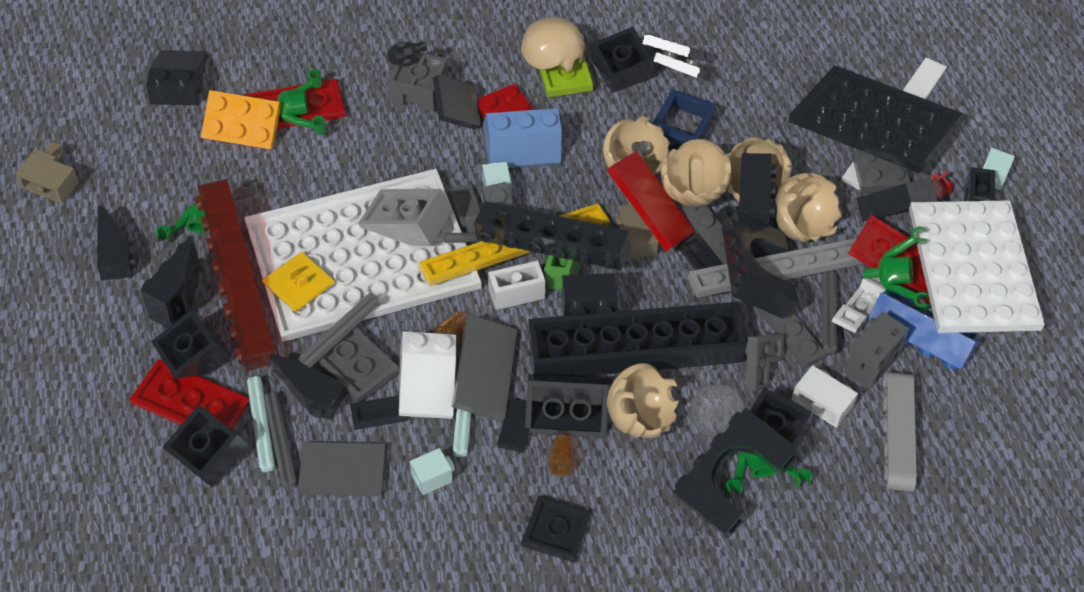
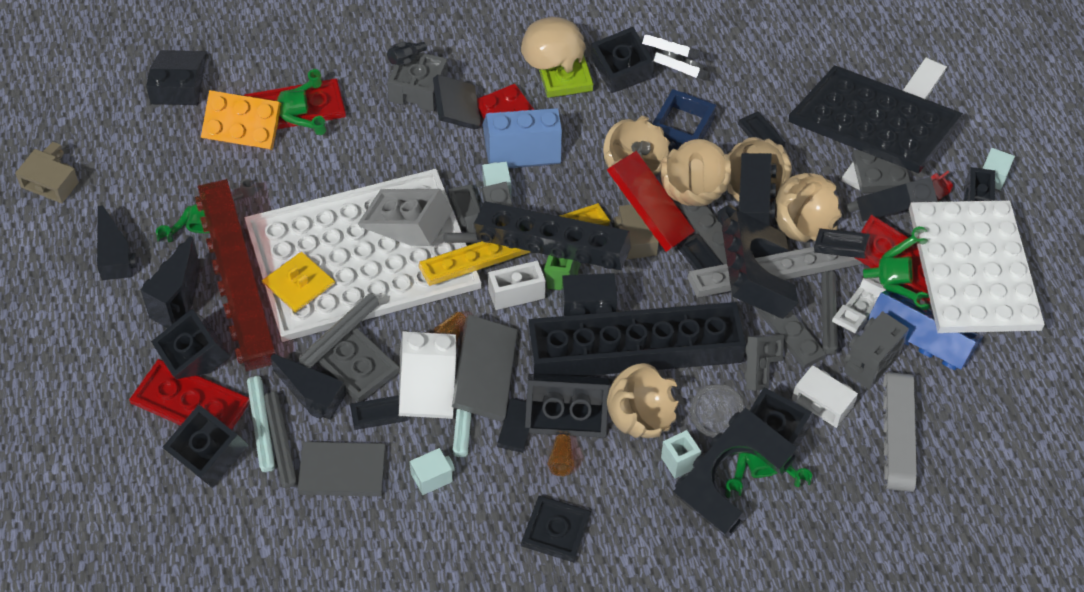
(680, 453): none -> light aqua brick
(757, 126): none -> black tile
(842, 243): none -> black tile

